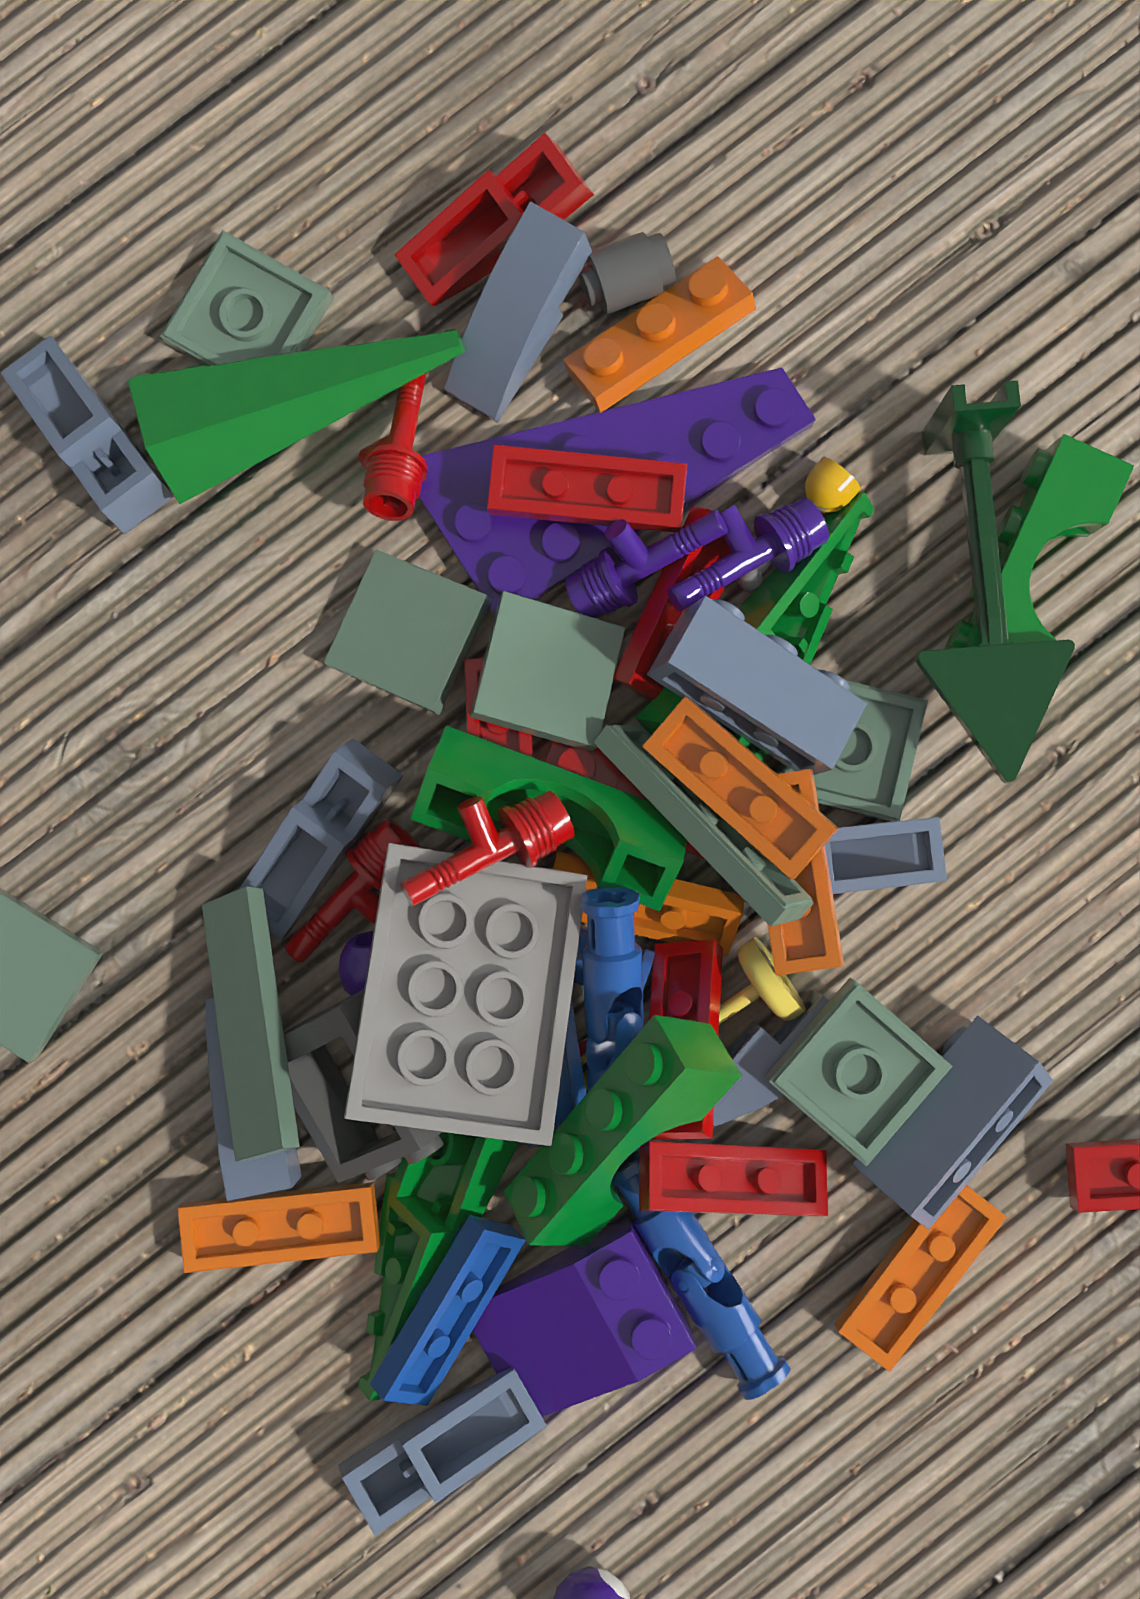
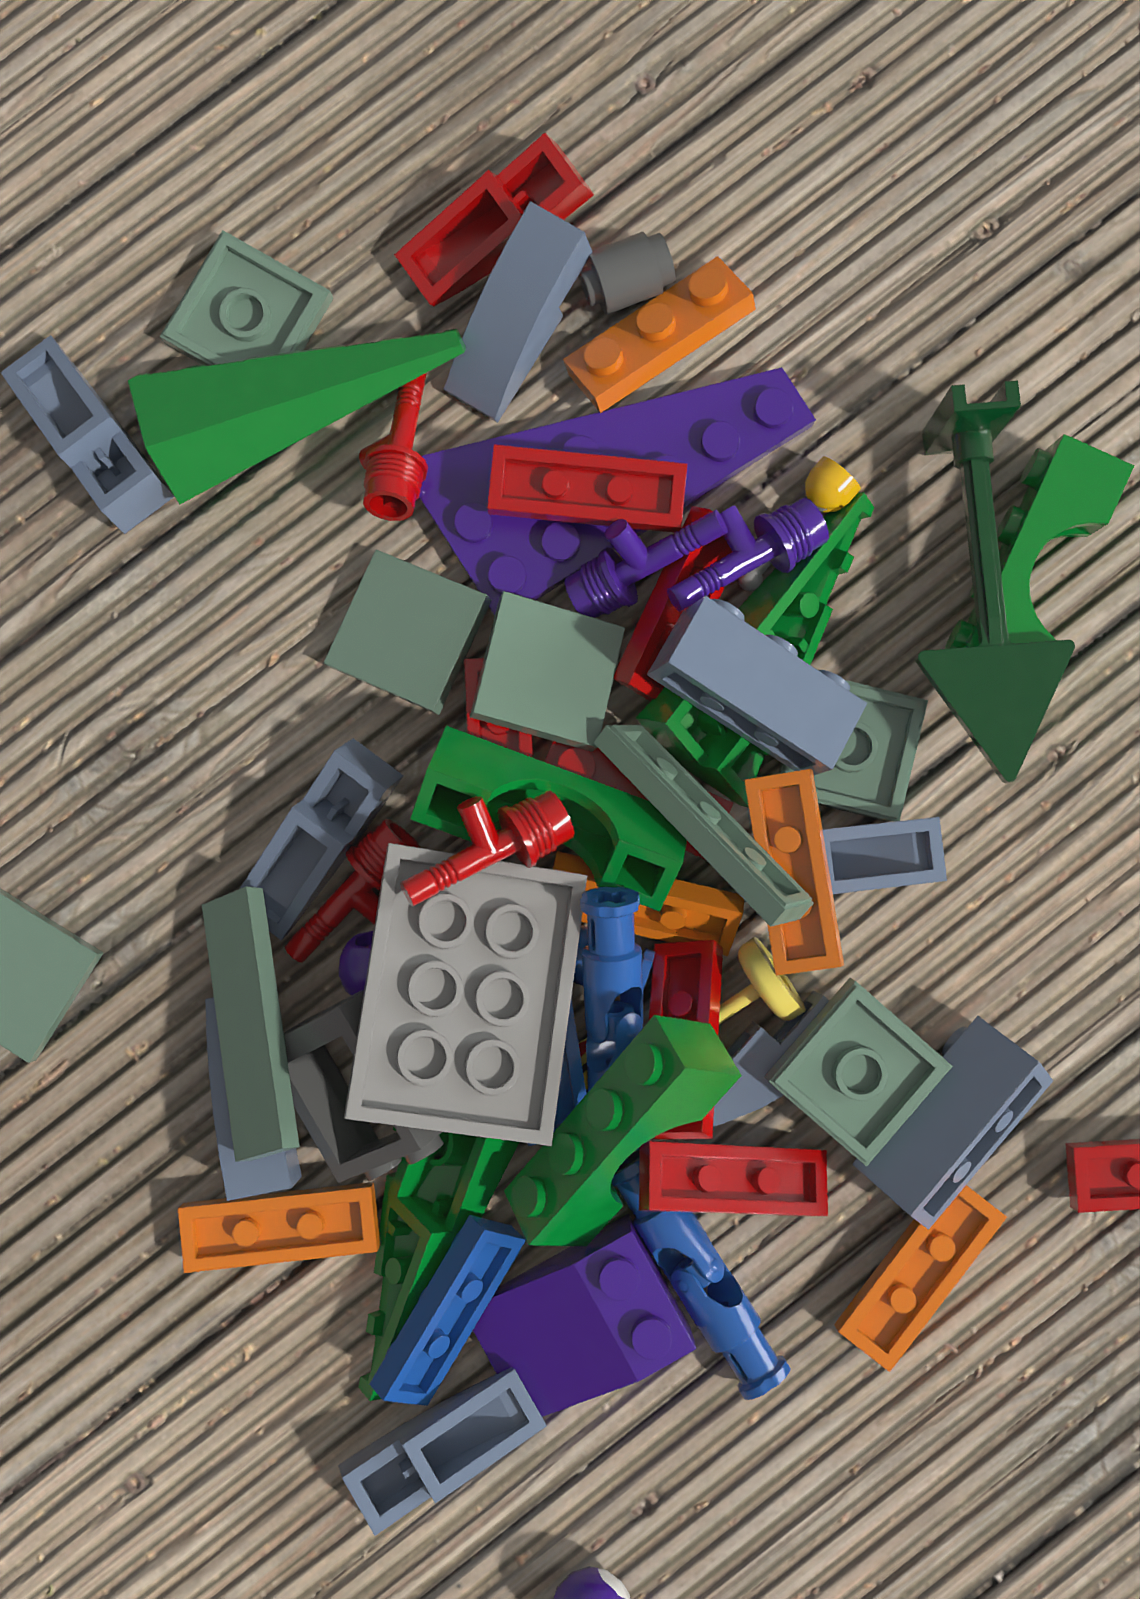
(740, 788): orange plate -> none

